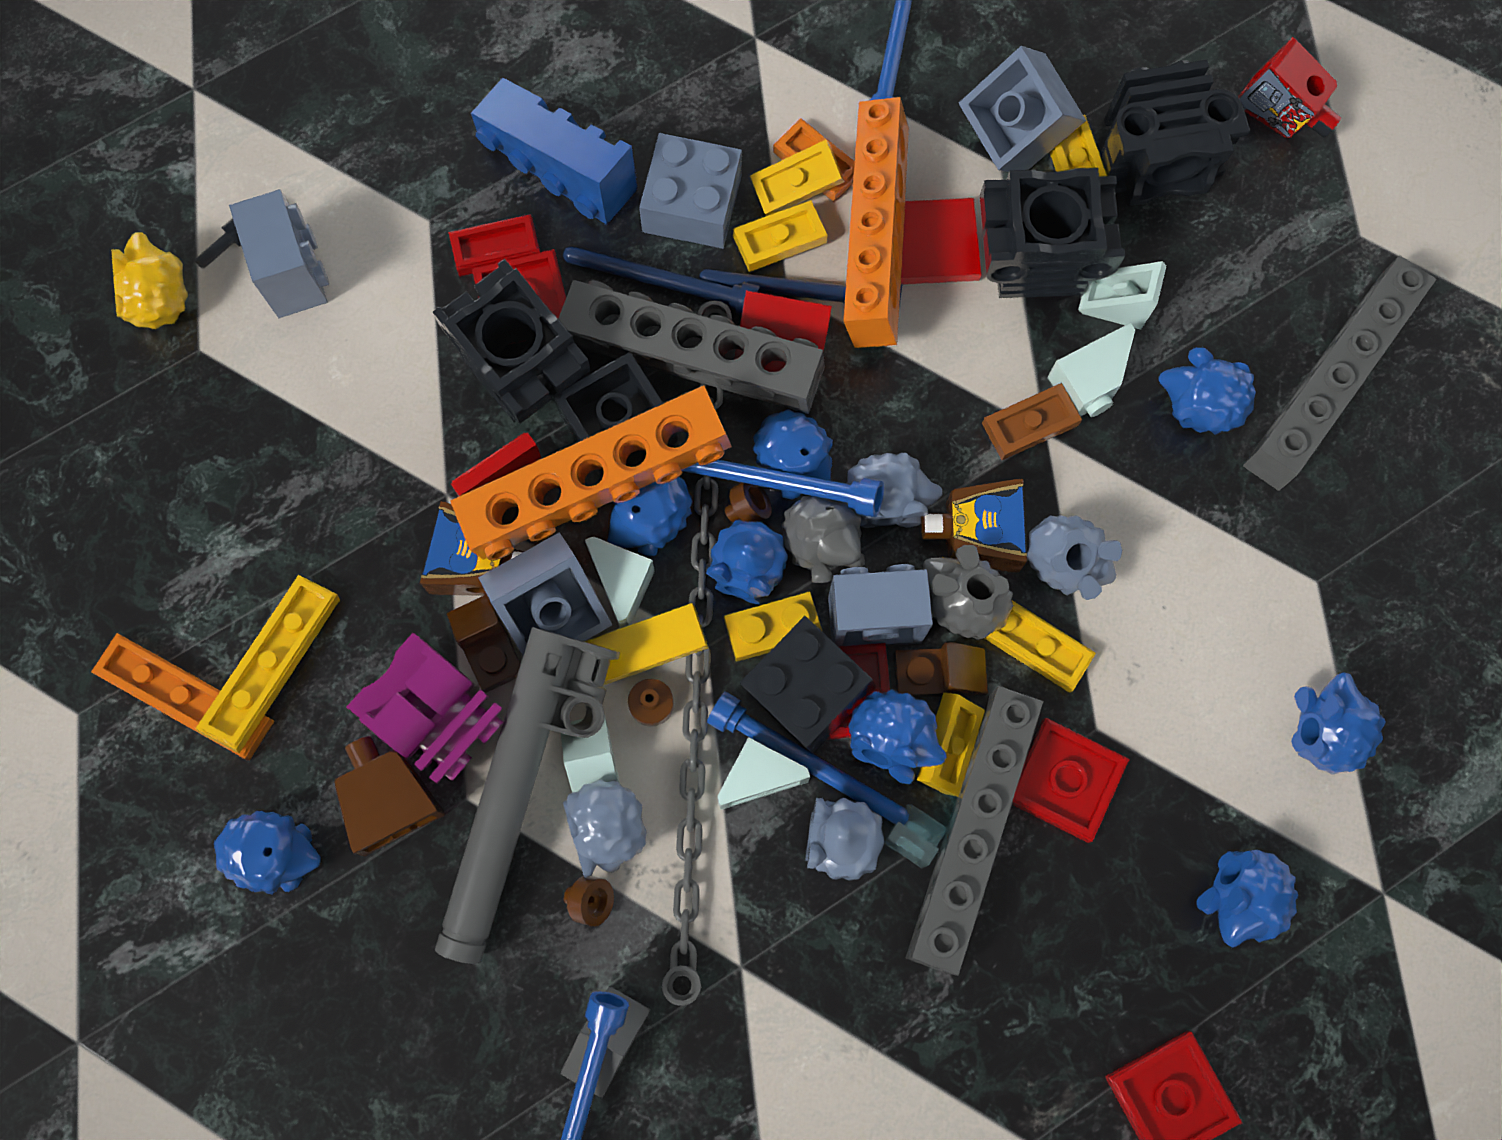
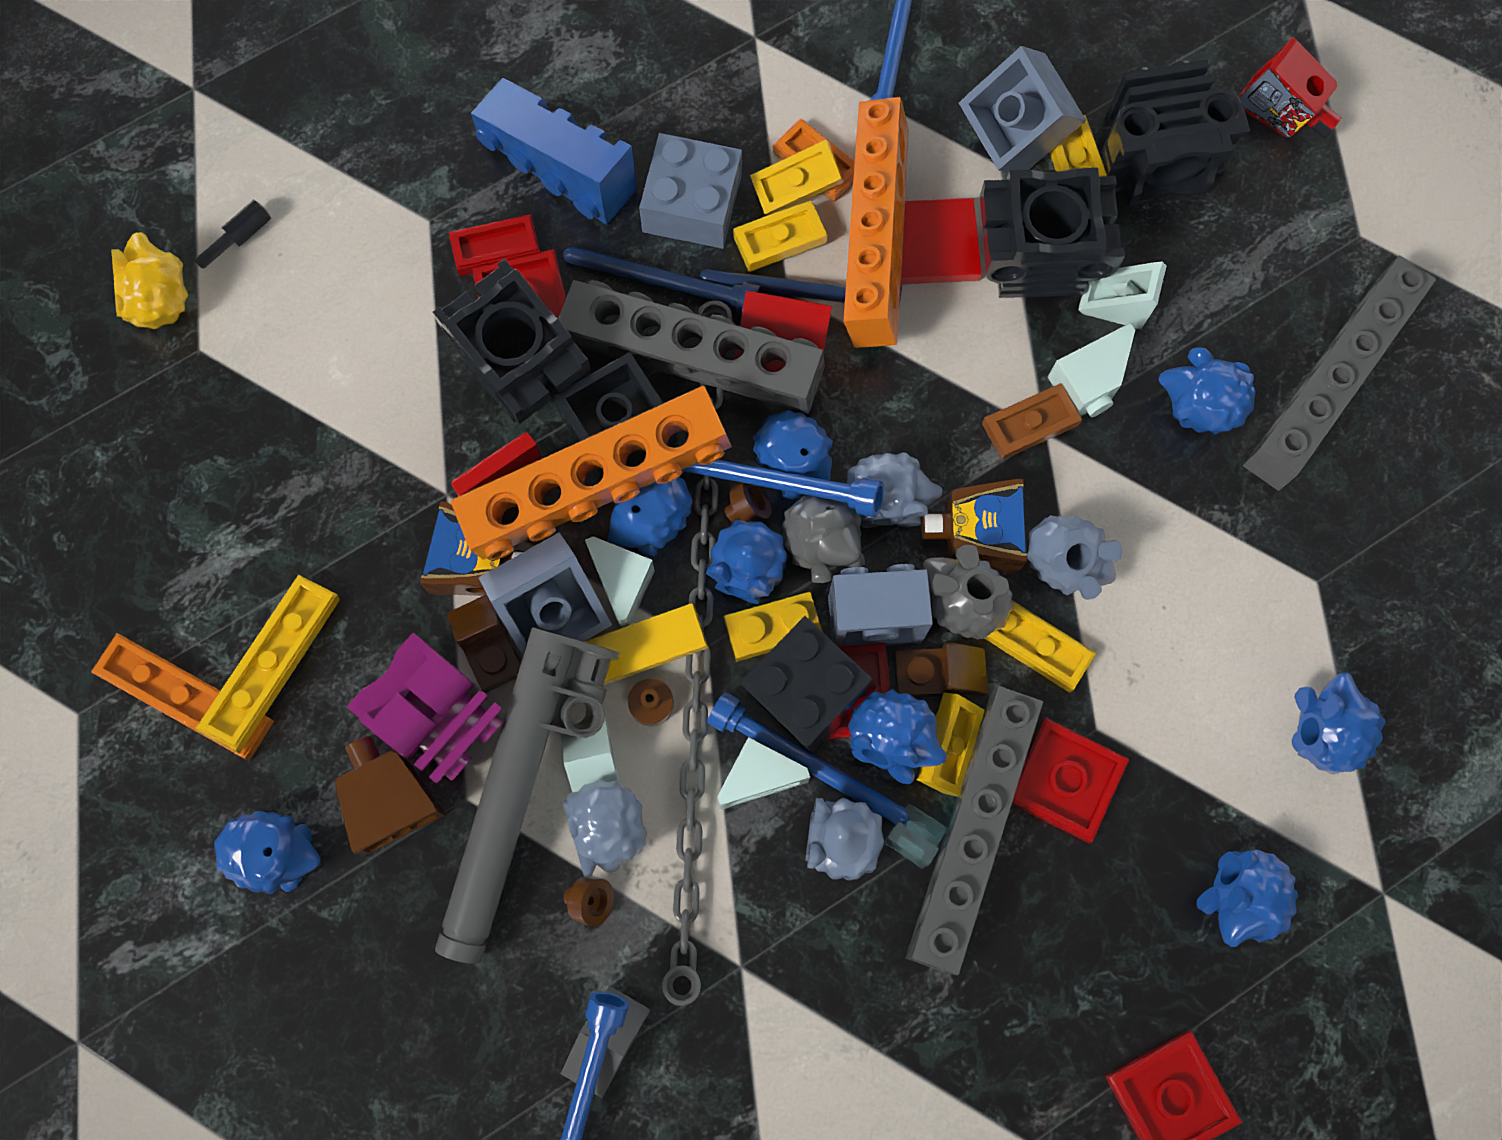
(280, 253): sand blue brick -> none

